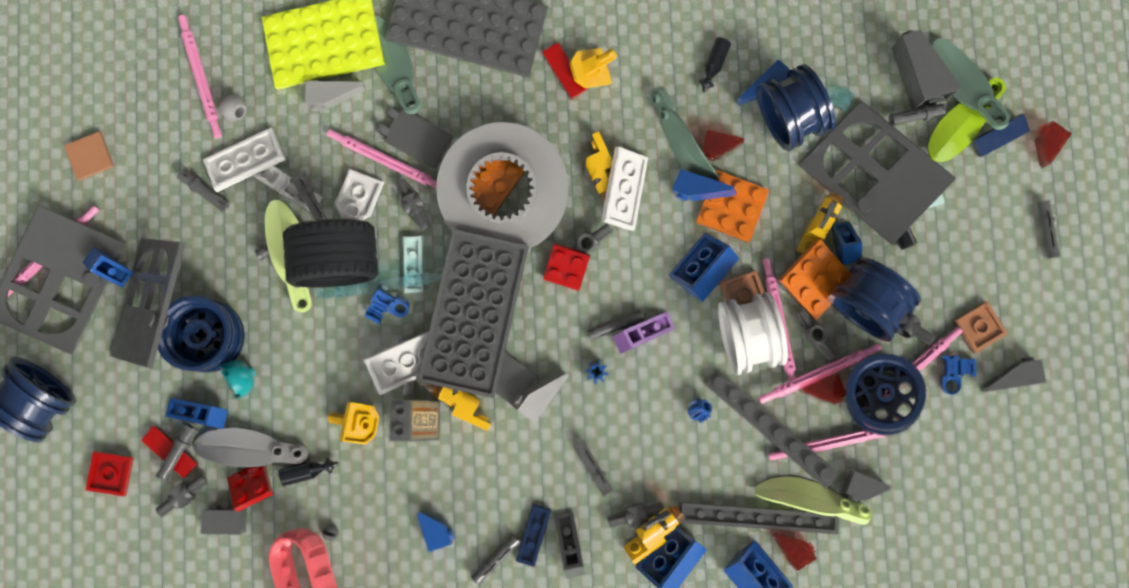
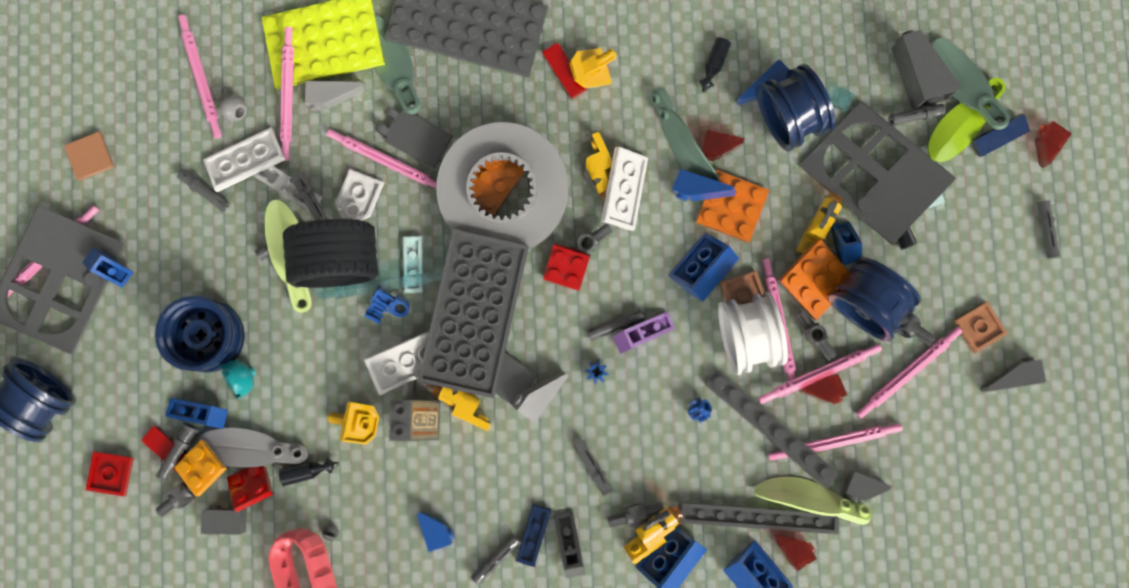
(140, 327): dark grey door -> none
(200, 467): none -> light orange plate
(287, 92): none -> bright pink axle
(412, 204): dark grey axle -> none
(885, 384): dark blue wheel -> none
(953, 368): blue piece -> none

